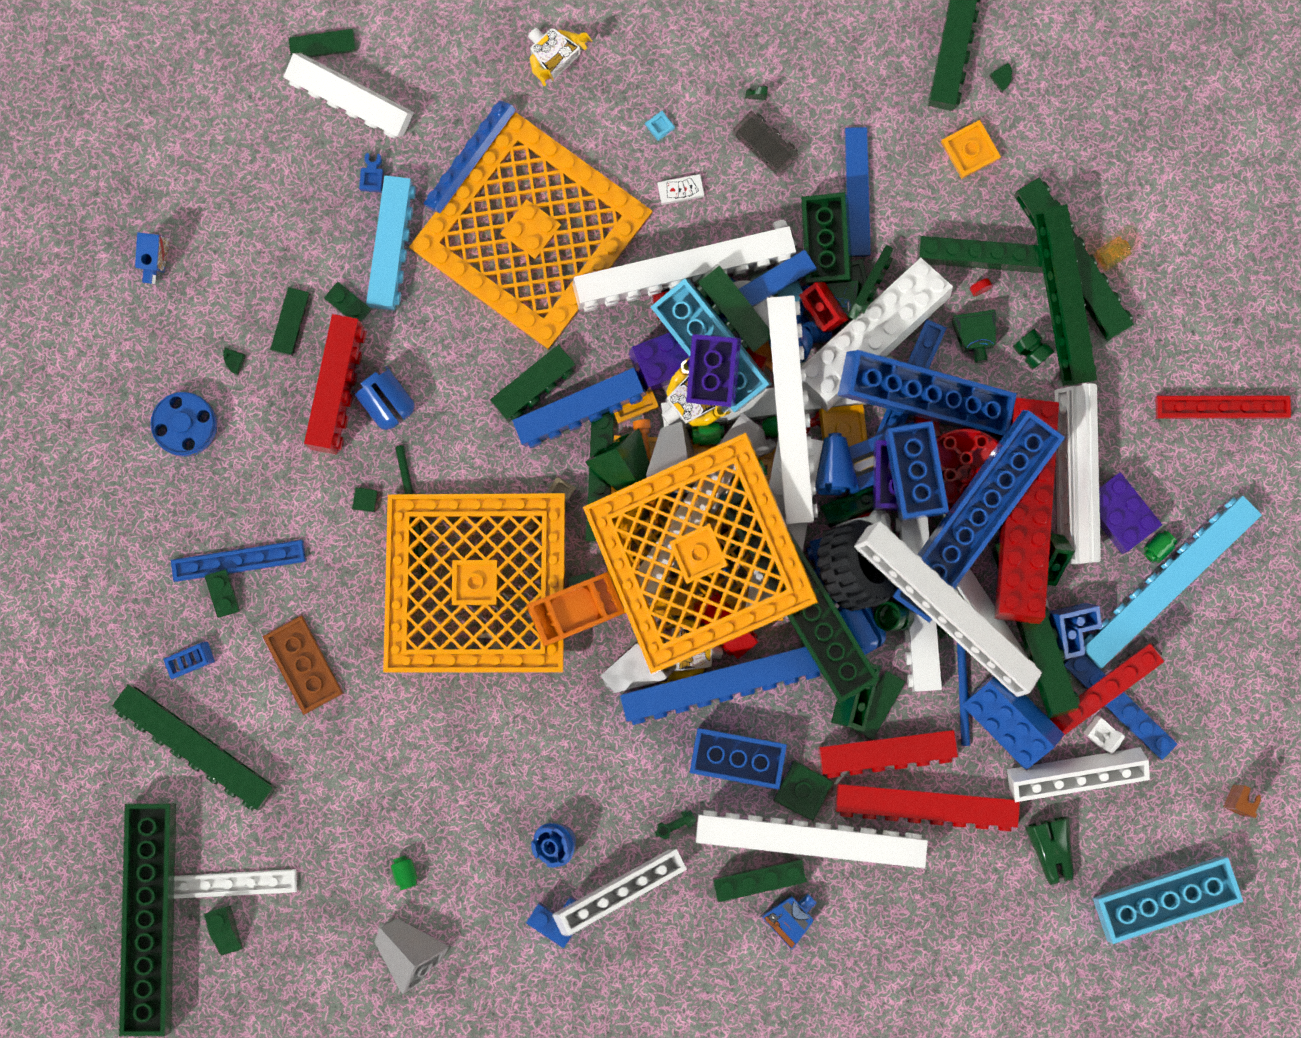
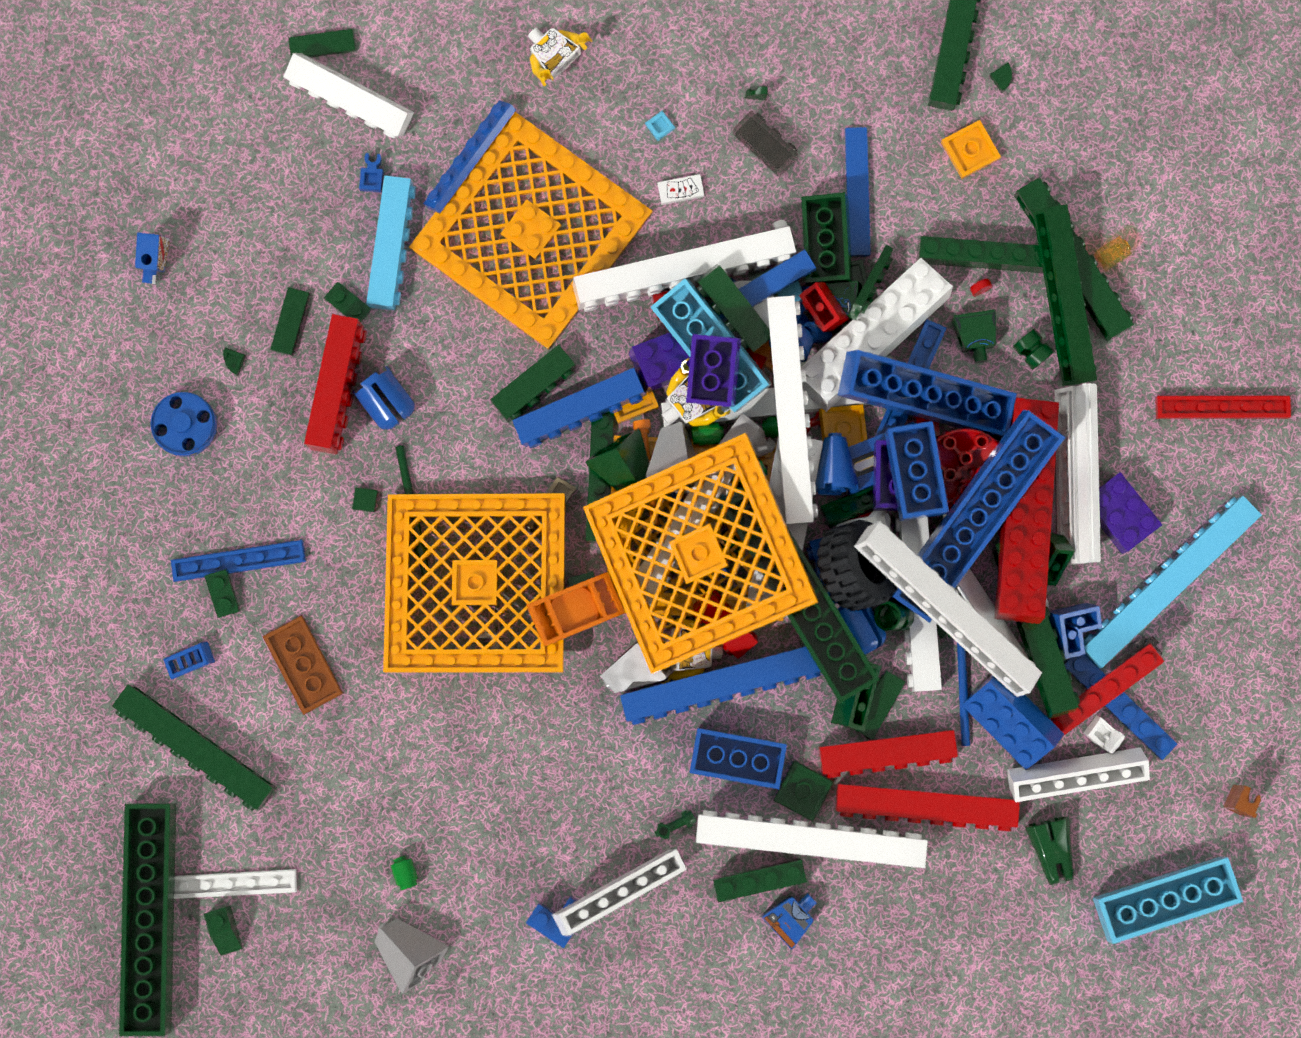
(554, 844): blue cone -> none
(1160, 547): green brick -> none

